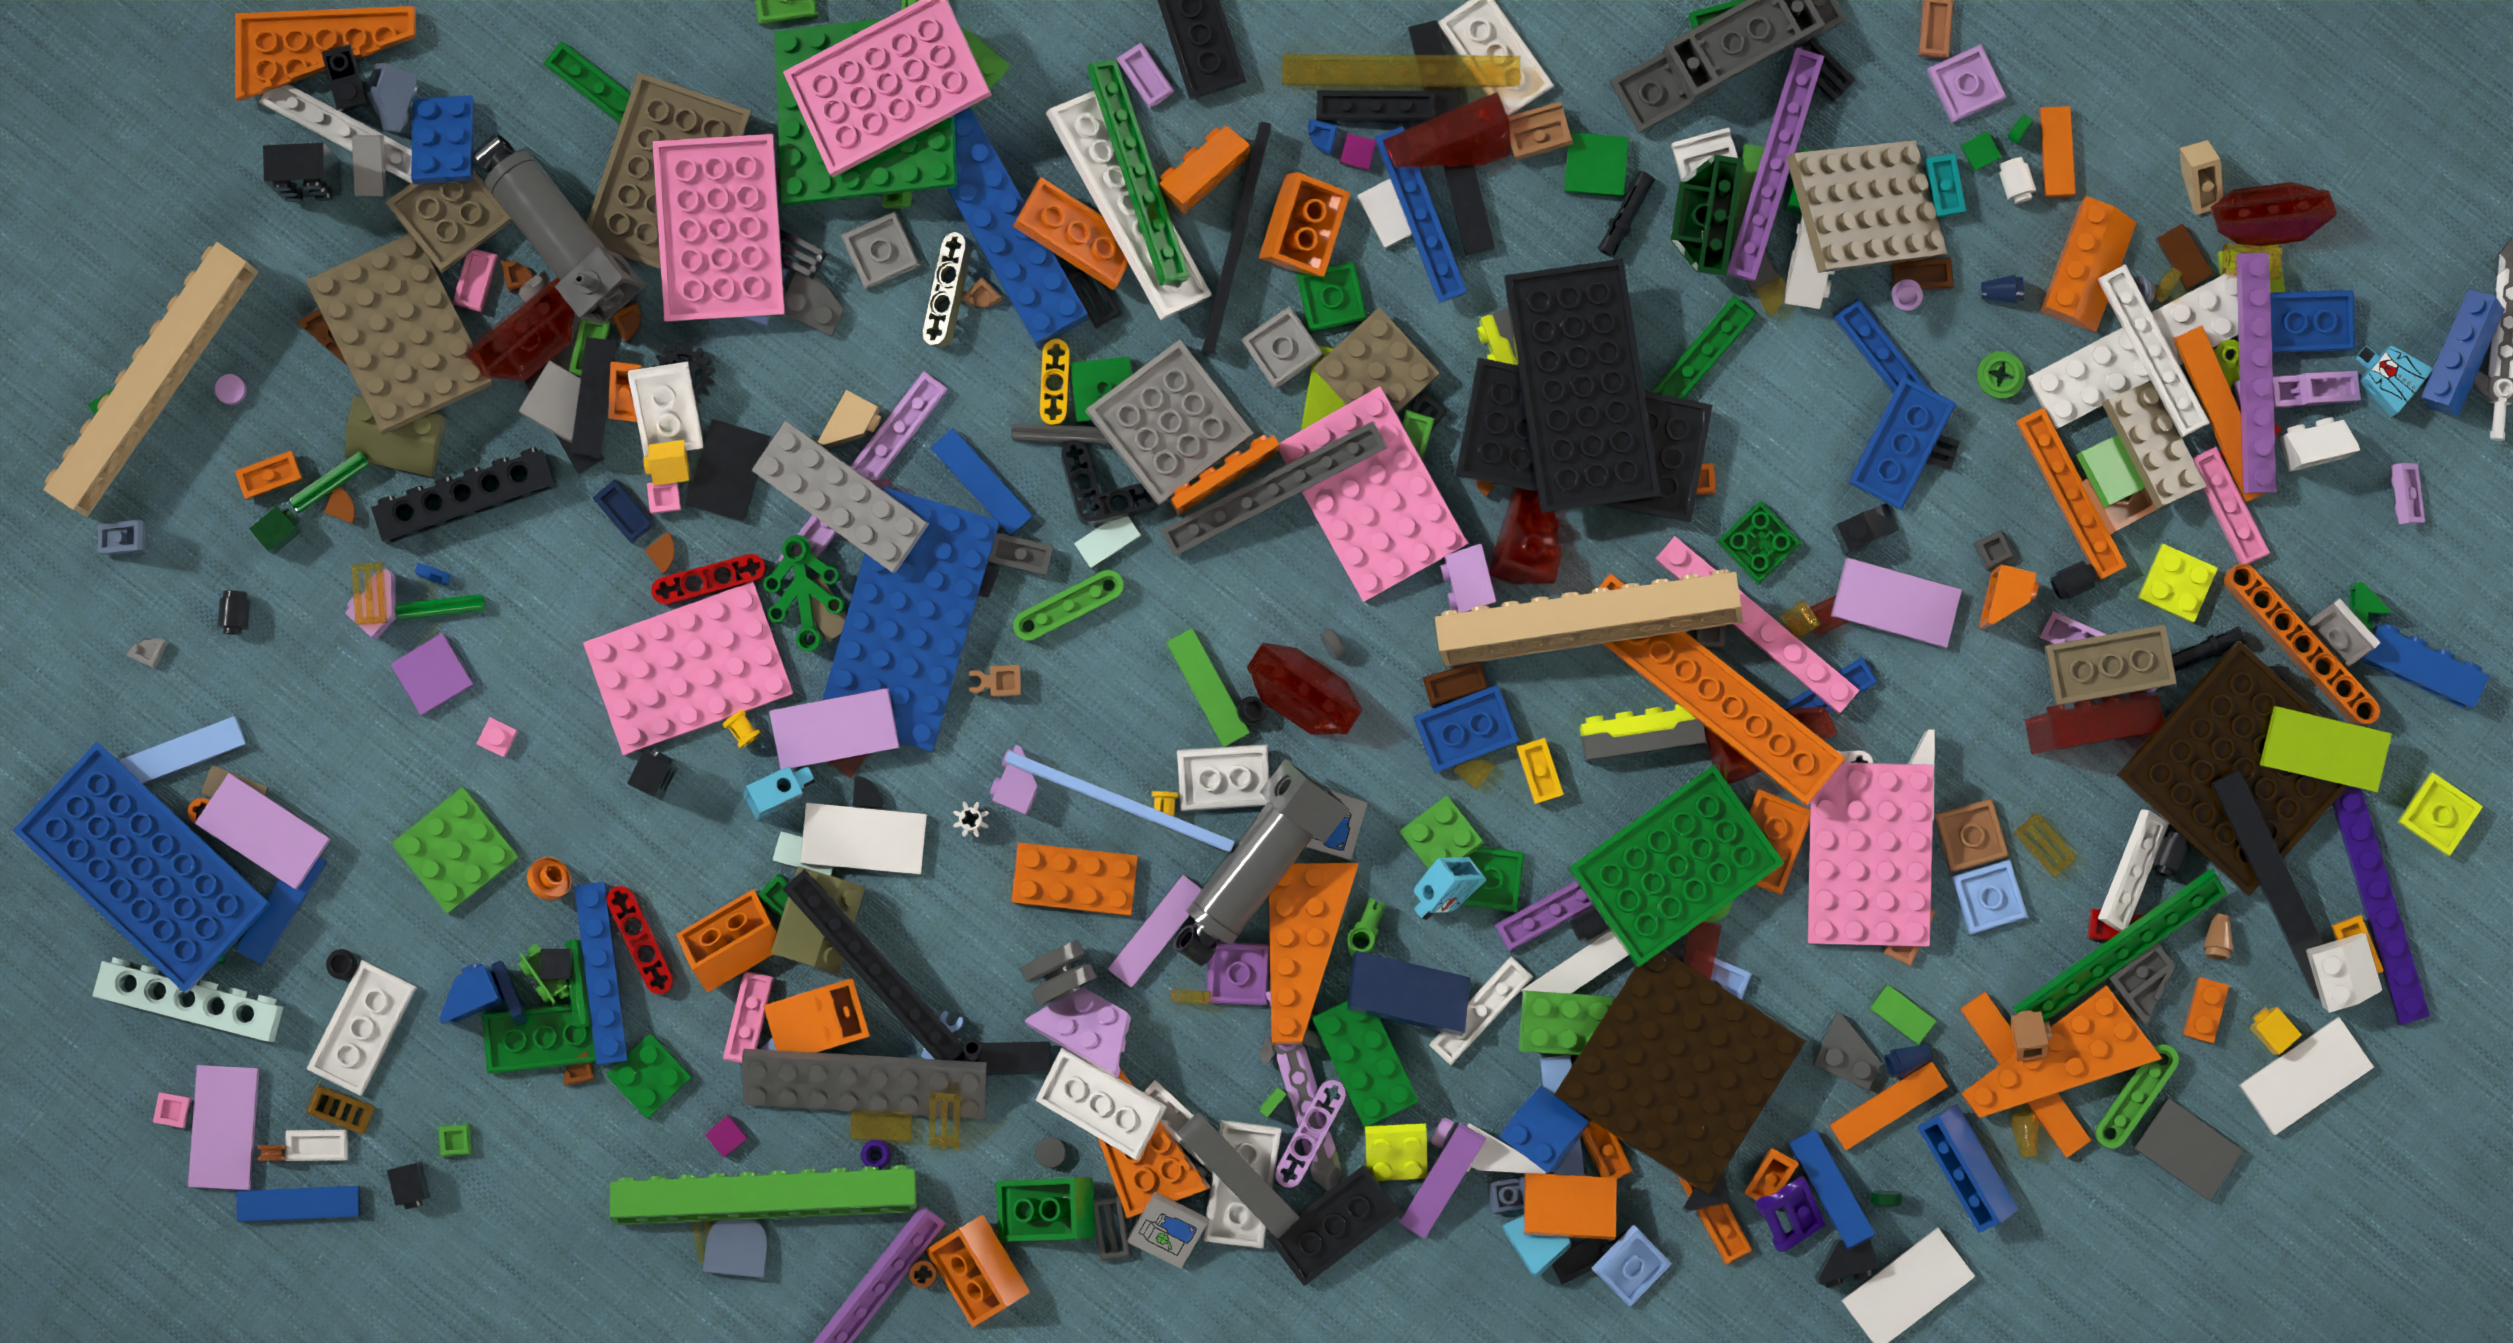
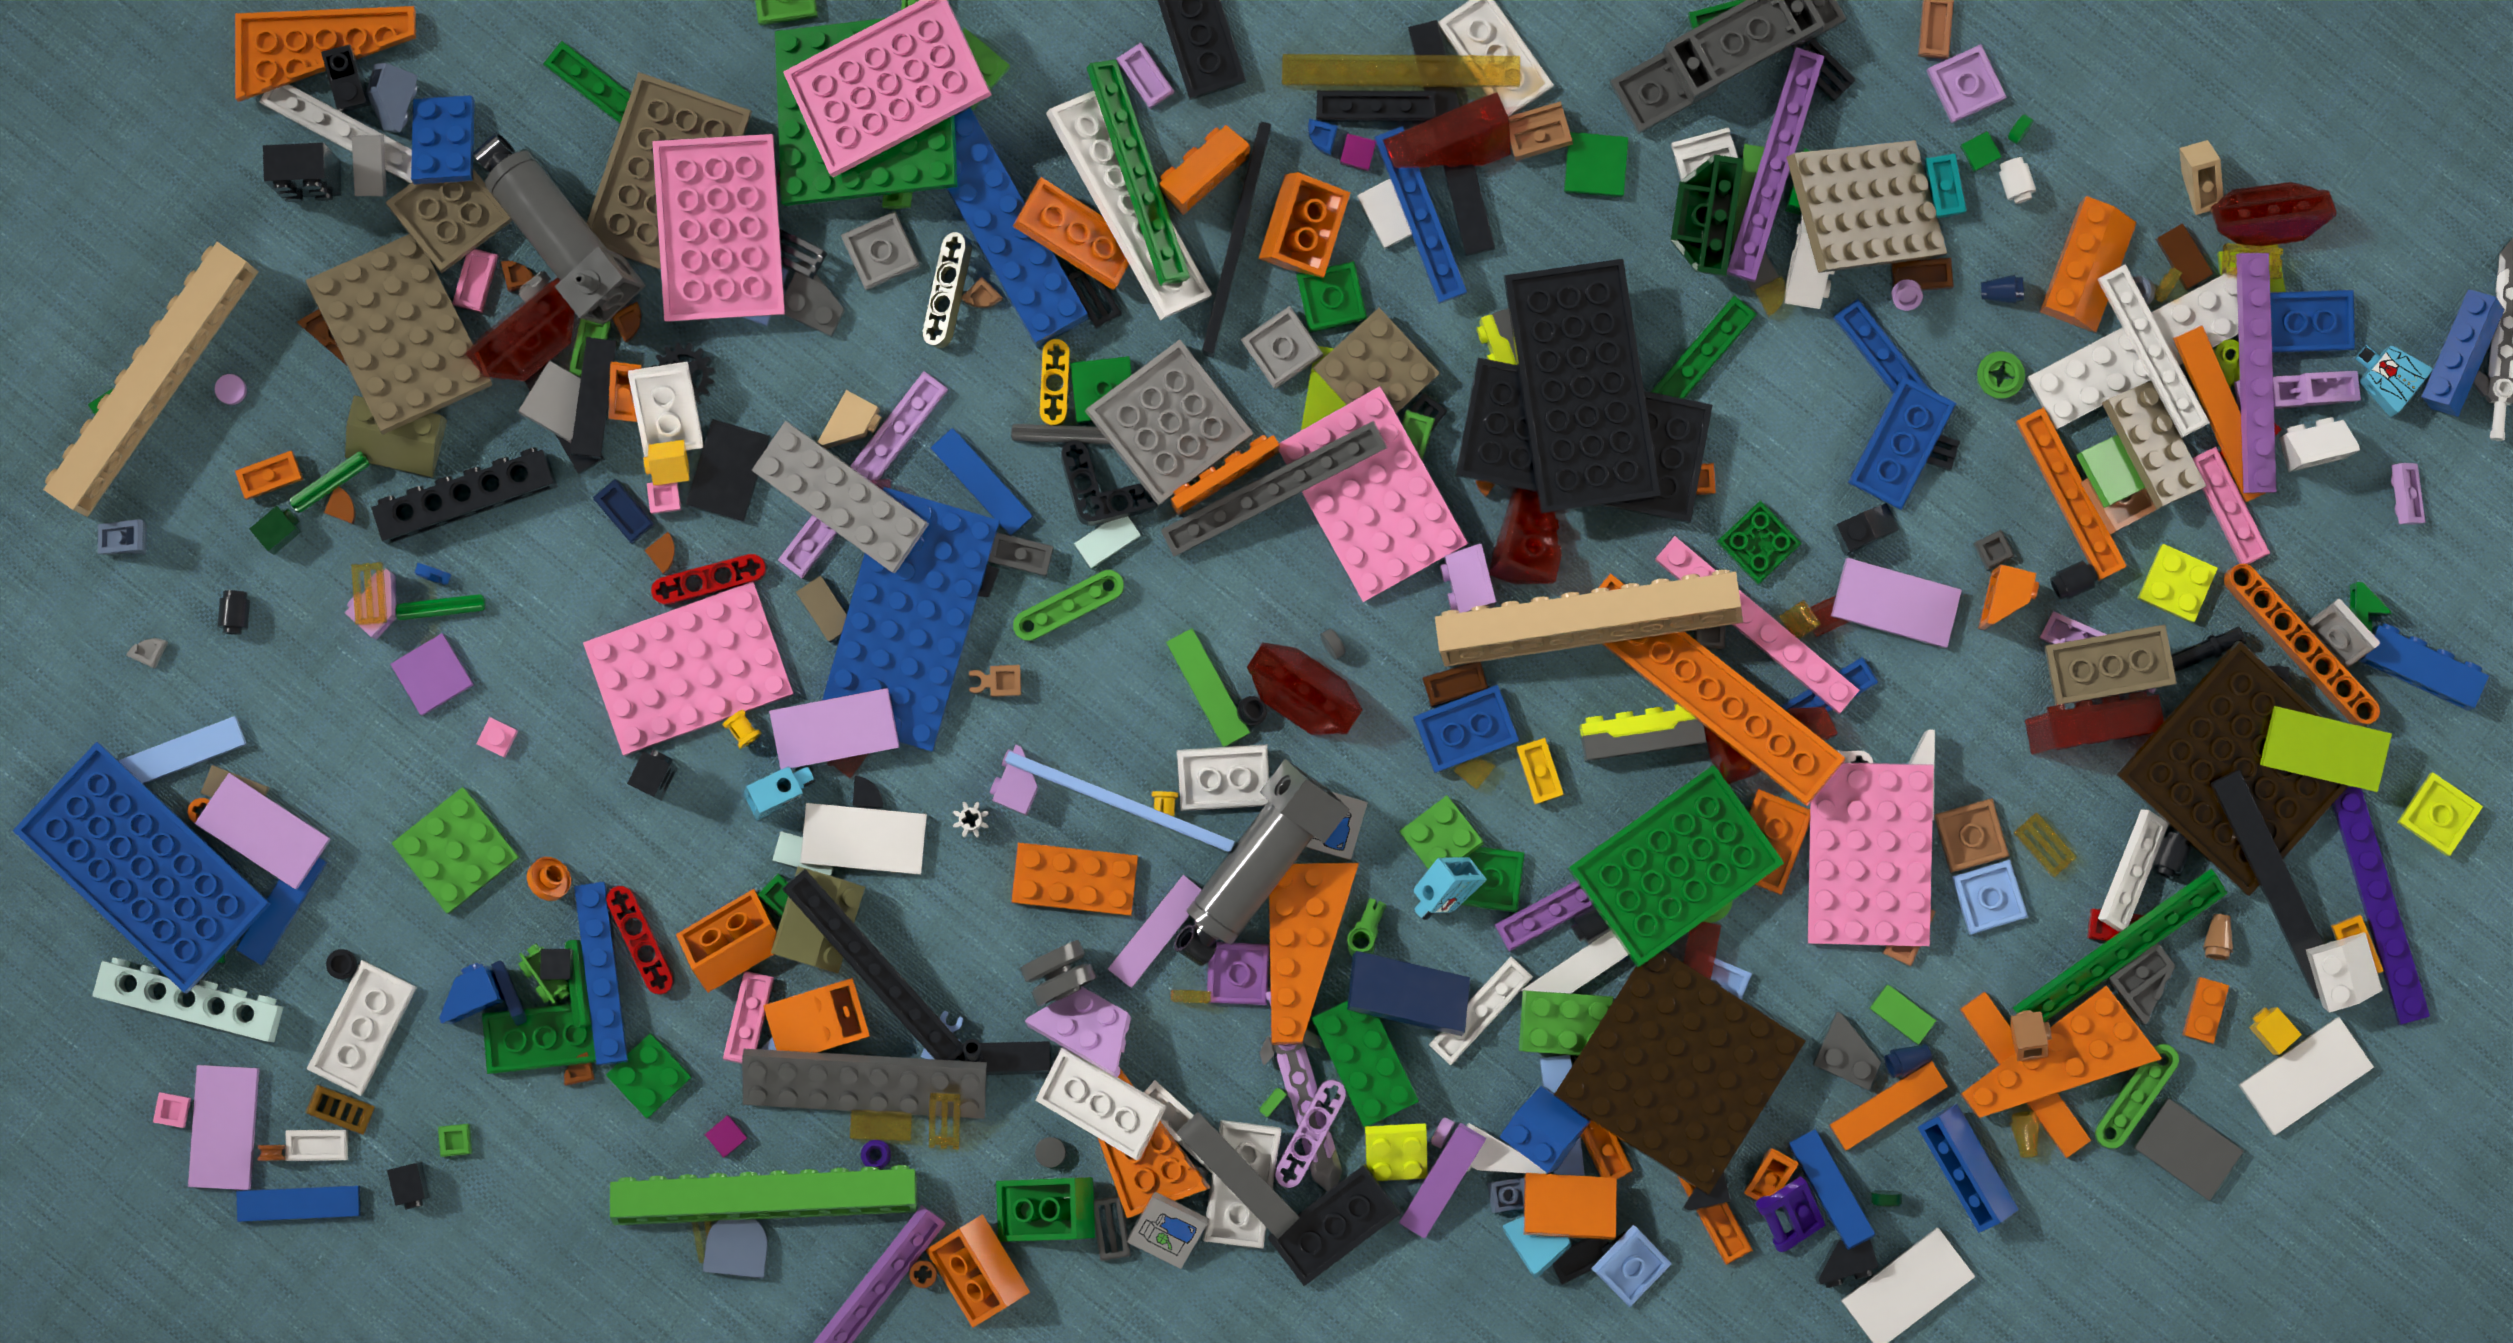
(802, 588): green plant -> none
(1623, 219): black pin -> none
(2057, 151): orange tile -> none

